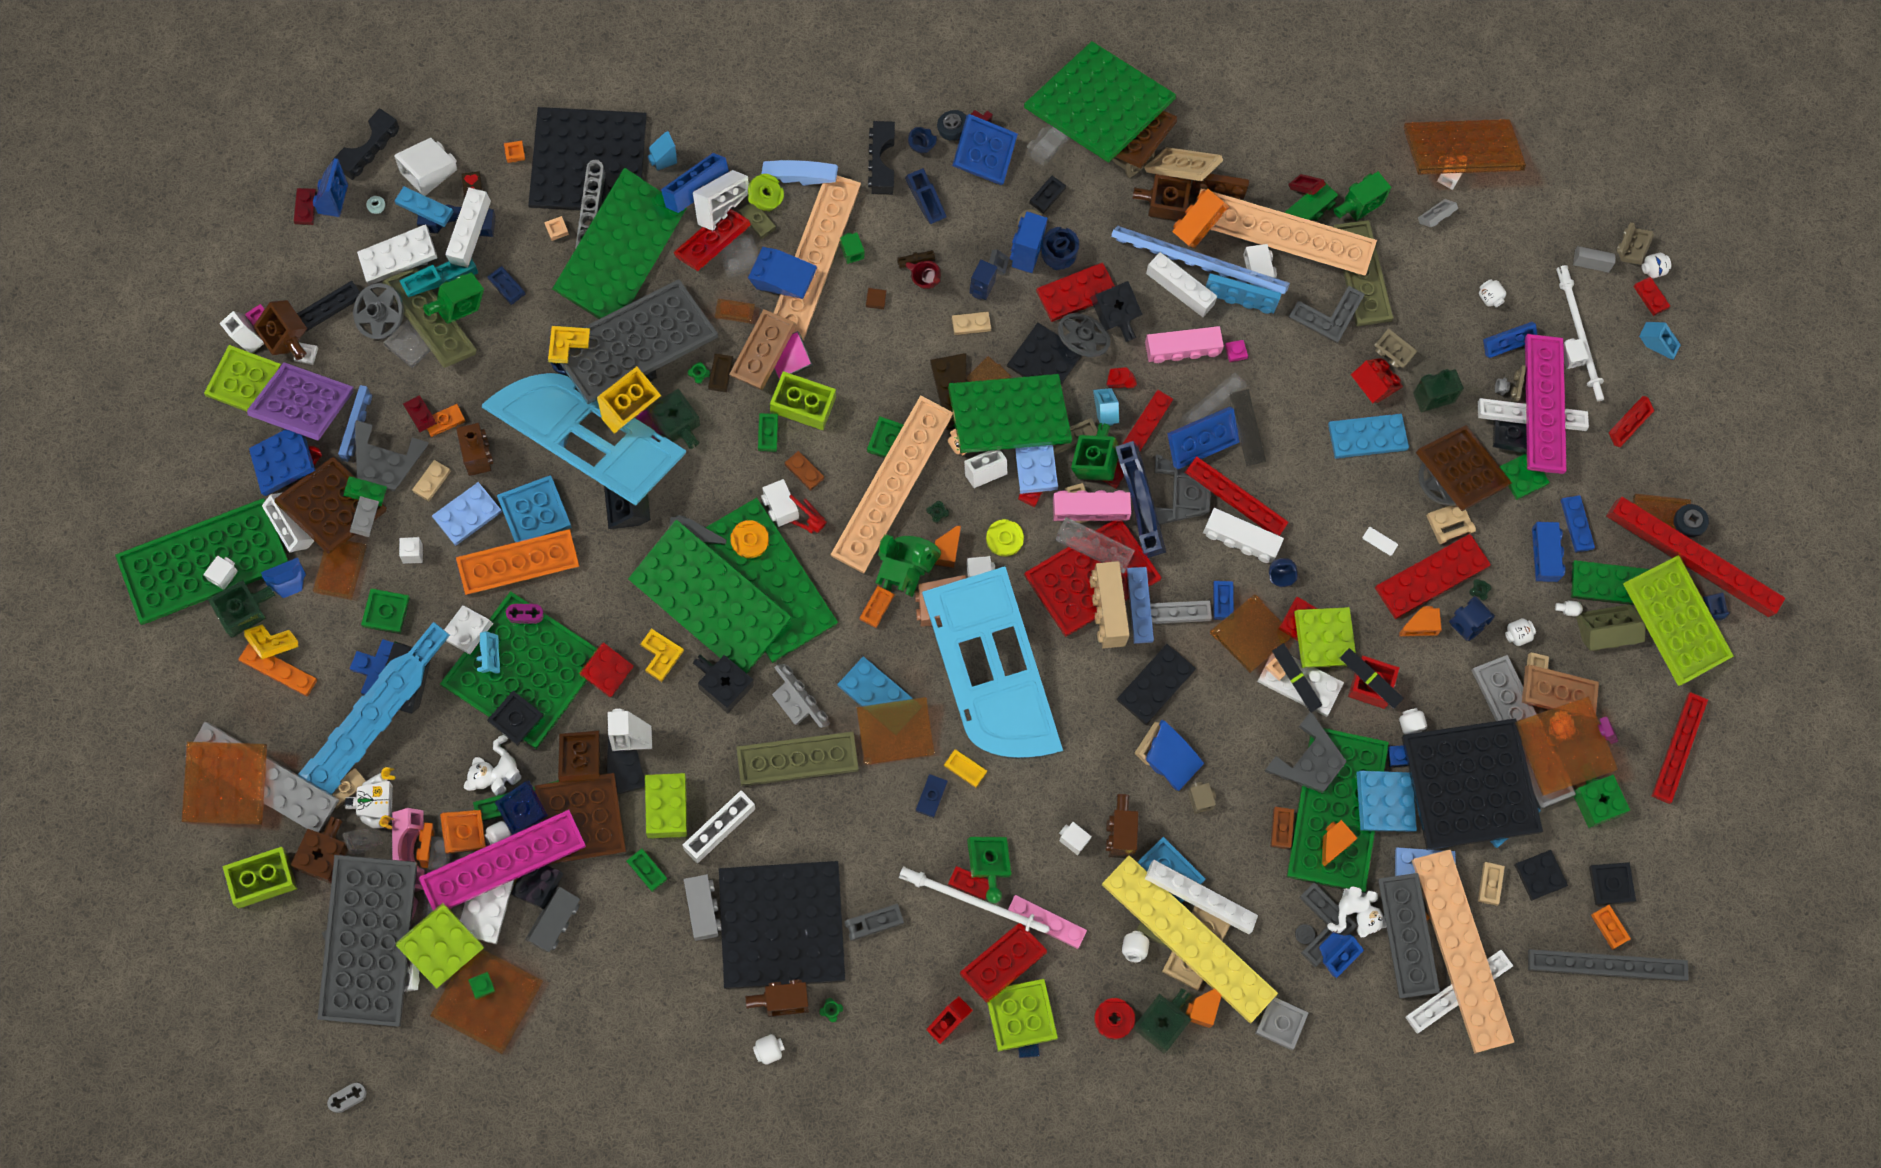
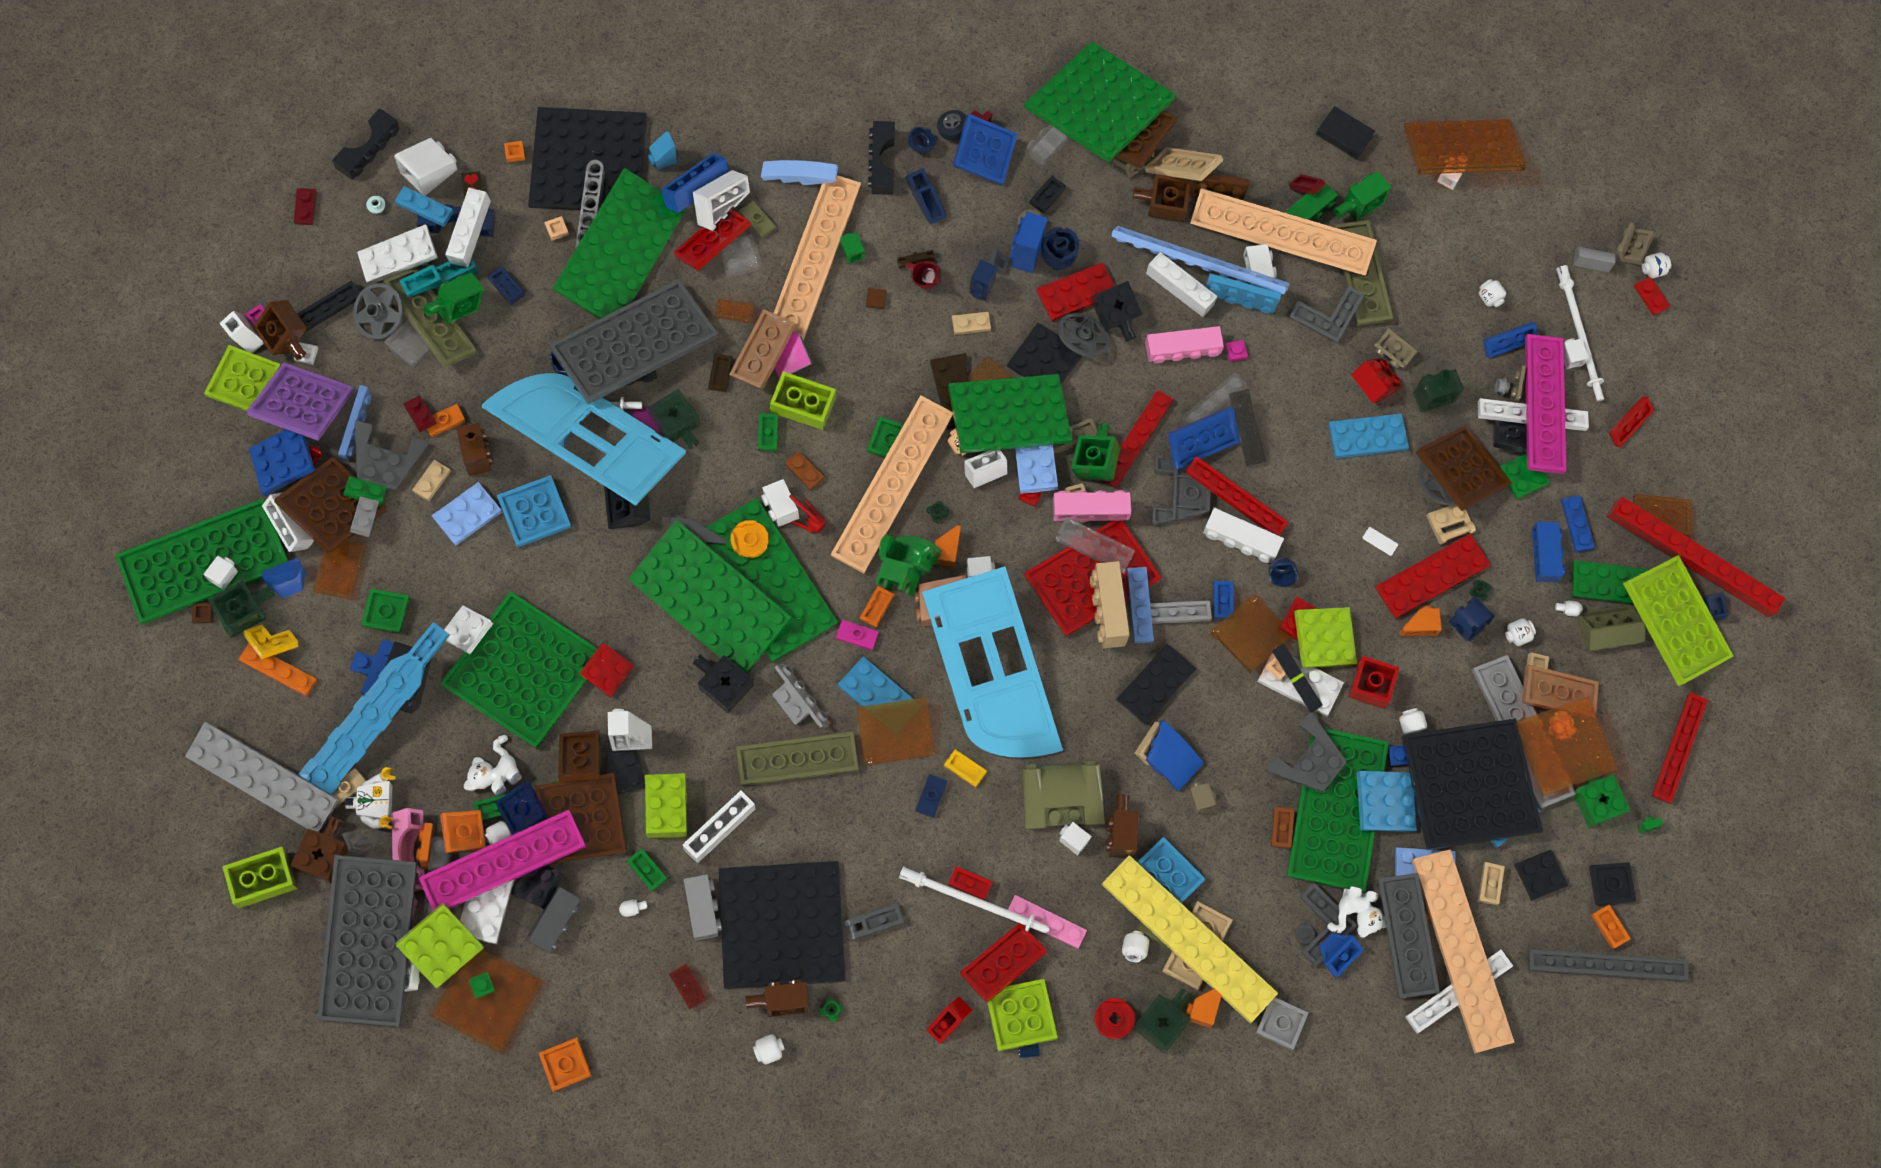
(202, 613): none -> reddish brown tile
(224, 783): clear orange plate -> none
(331, 190): blue slope -> none
(344, 1093): light grey beam -> none
(411, 550): white brick -> none
(490, 653): medium azure plate -> none
(515, 718): black plate -> none
(517, 561): orange plate -> none
(524, 618): magenta beam -> none
(565, 1064): none -> orange plate
(566, 337): yellow plate -> none
(626, 399): yellow slope -> none
(632, 907): none -> white cylinder
(665, 654): yellow plate -> none
(687, 986): none -> clear red plate
(698, 367): green plate -> none
(756, 194): lime plate -> none
(781, 273): blue slope -> none
(857, 635): none -> dark pink plate
(983, 868): green plate -> none
(1004, 538): neon yellow tile -> none
(1062, 794): none -> olive piece
(1106, 406): medium azure slope -> none
(1121, 378): red plate -> none
(1146, 516): dark blue arch -> none
(1200, 218): orange brick -> none
(1201, 897): white plate -> none
(1336, 841): orange slope -> none
(1345, 132): none -> black piece
(1371, 678): black sticker -> none
(1438, 213): light grey plate -> none
(1607, 730): magenta plate -> none
(1650, 824): none -> green plate
(1660, 339): dark azure slope -> none
(1688, 527): black wheel -> none

